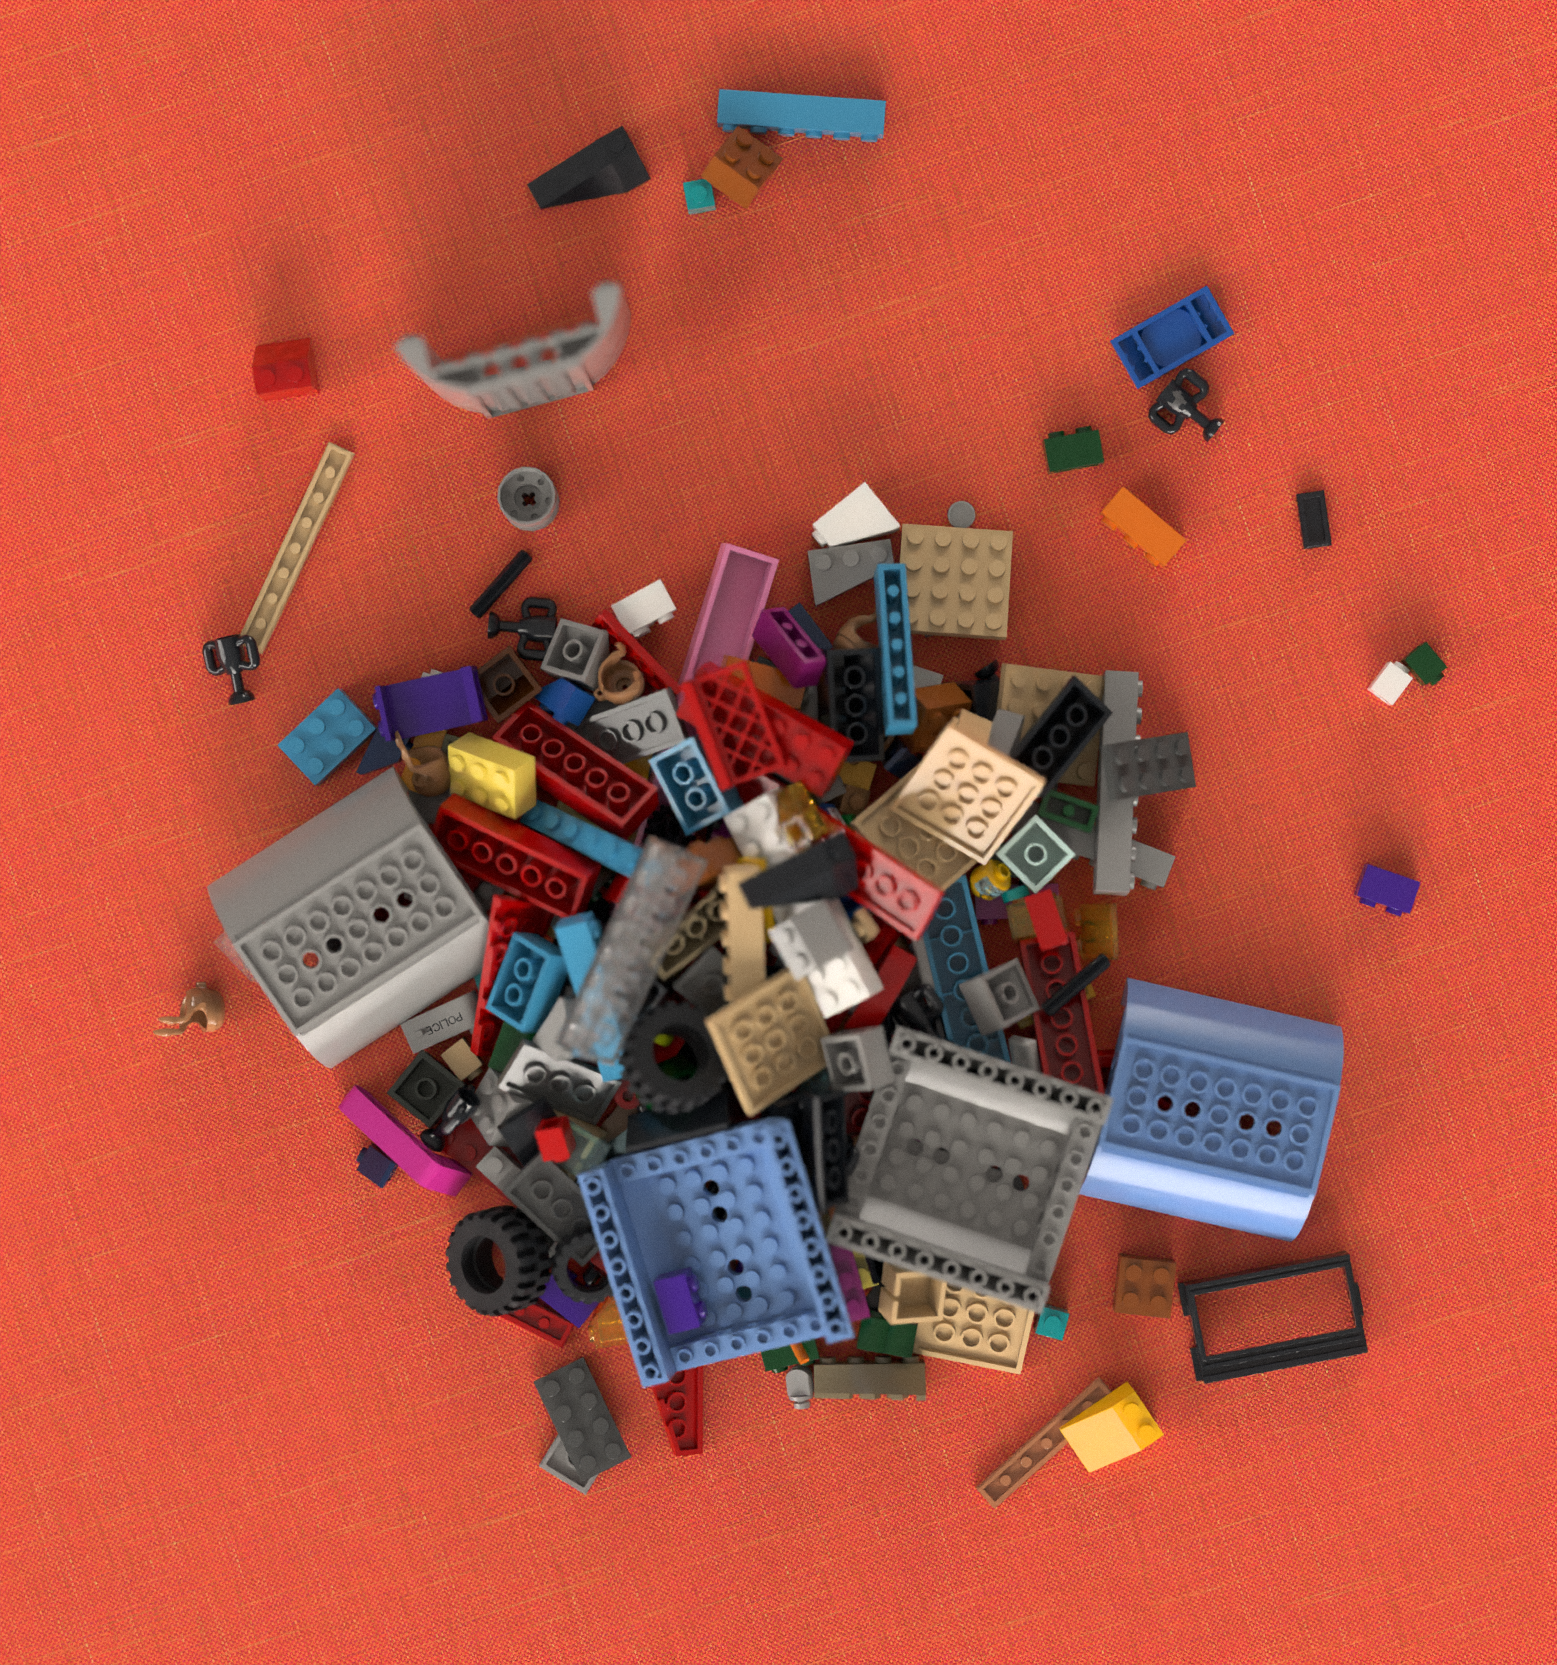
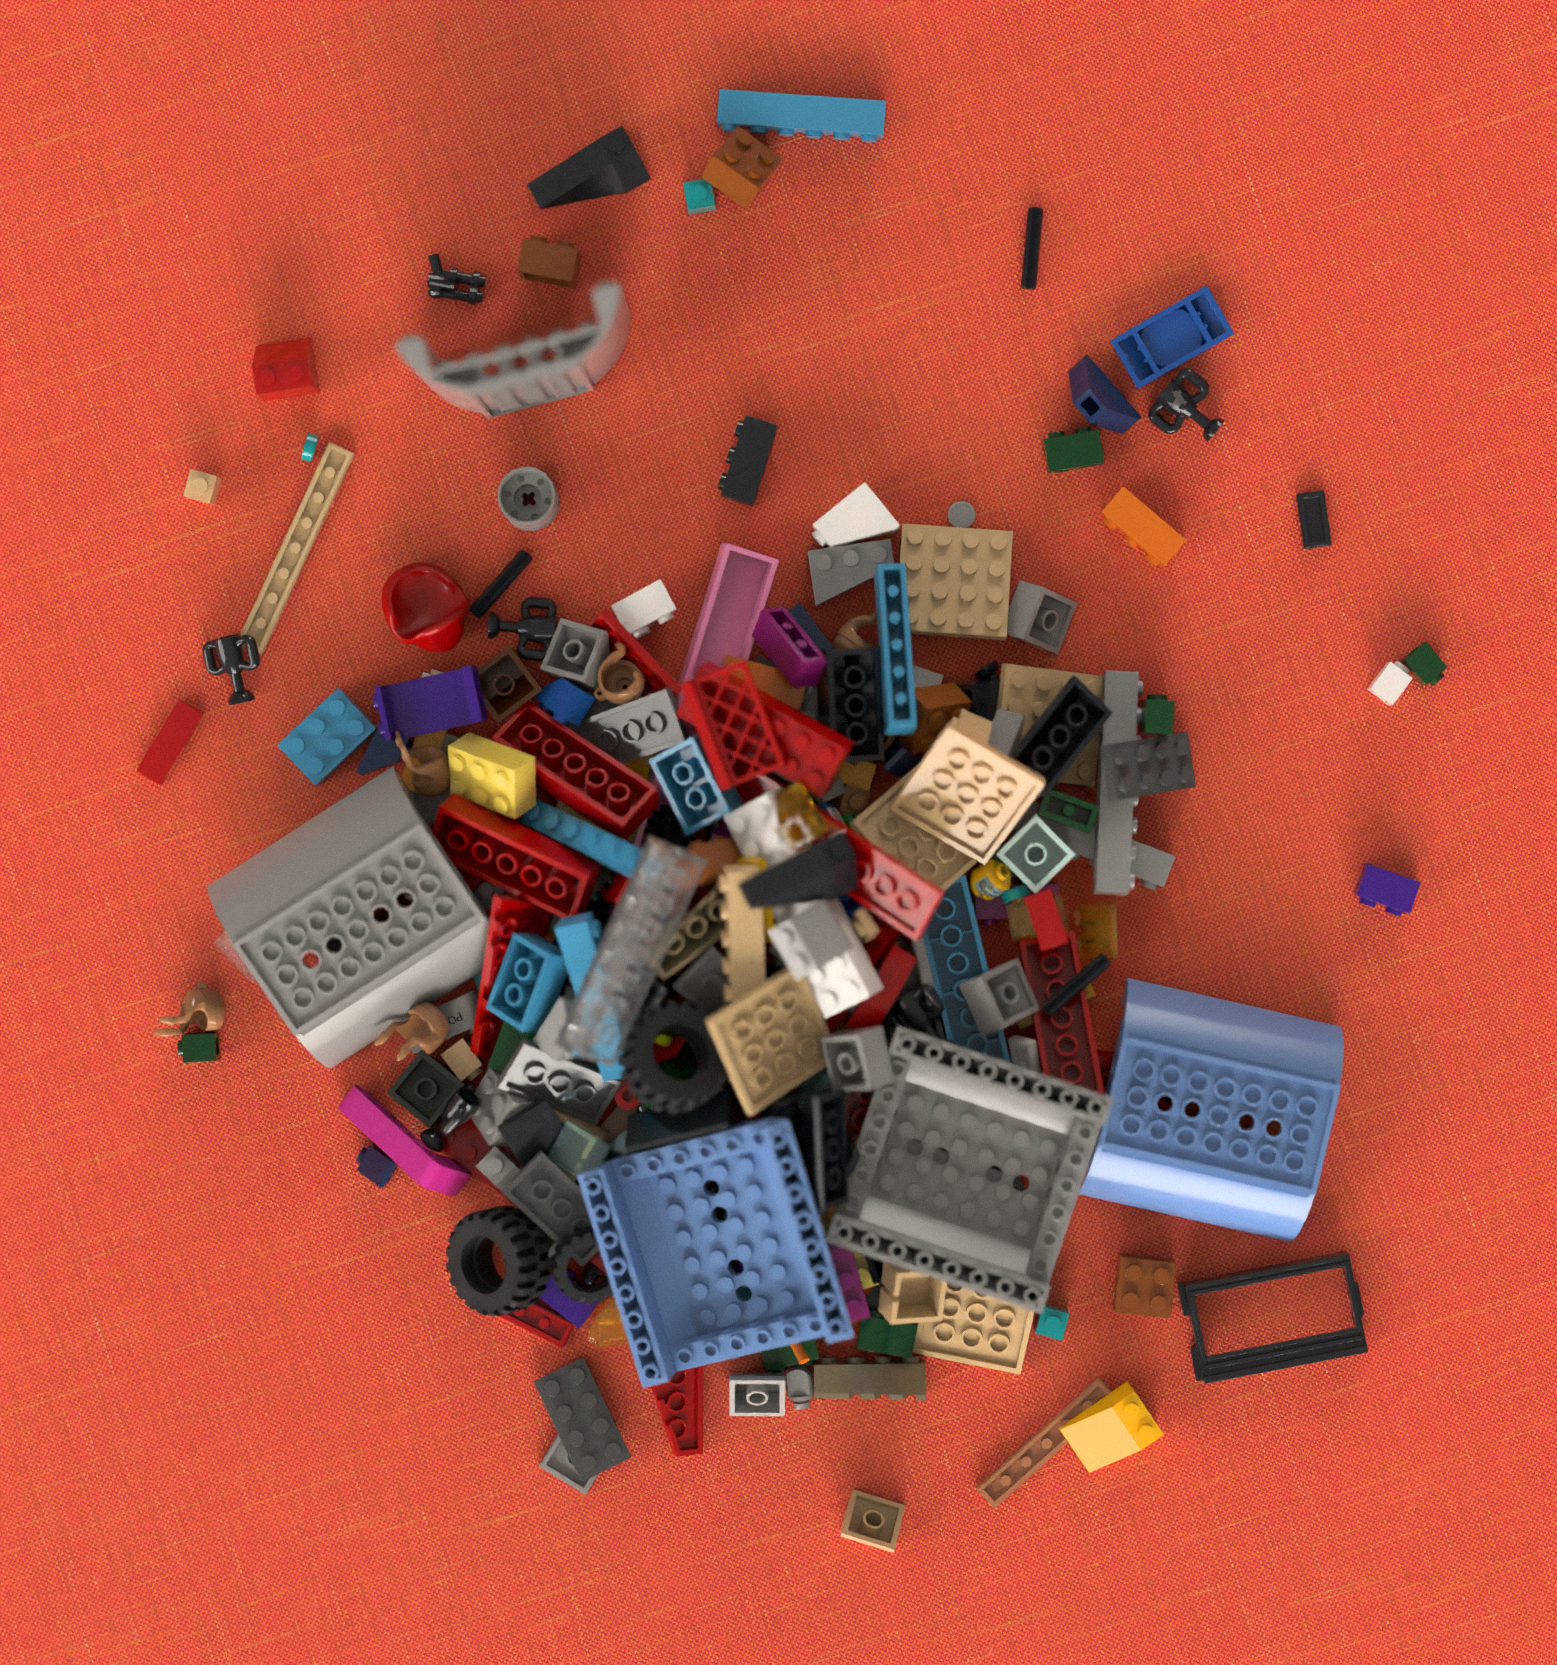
(170, 742): none -> red tile
(199, 1047): none -> dark green brick
(202, 487): none -> tan brick
(309, 447): none -> teal tile
(424, 1028): none -> medium nougat hair
(425, 606): none -> red piece
(443, 283): none -> black piece
(549, 262): none -> dark orange brick
(555, 1139): red brick -> none
(680, 1300): dark purple brick -> none
(747, 460): none -> black brick
(756, 1394): none -> light grey slope
(872, 1520): none -> tan slope
(1032, 248): none -> black axle
(1039, 616): none -> light grey slope
(1099, 398): none -> dark blue slope
(1156, 715): none -> dark green brick

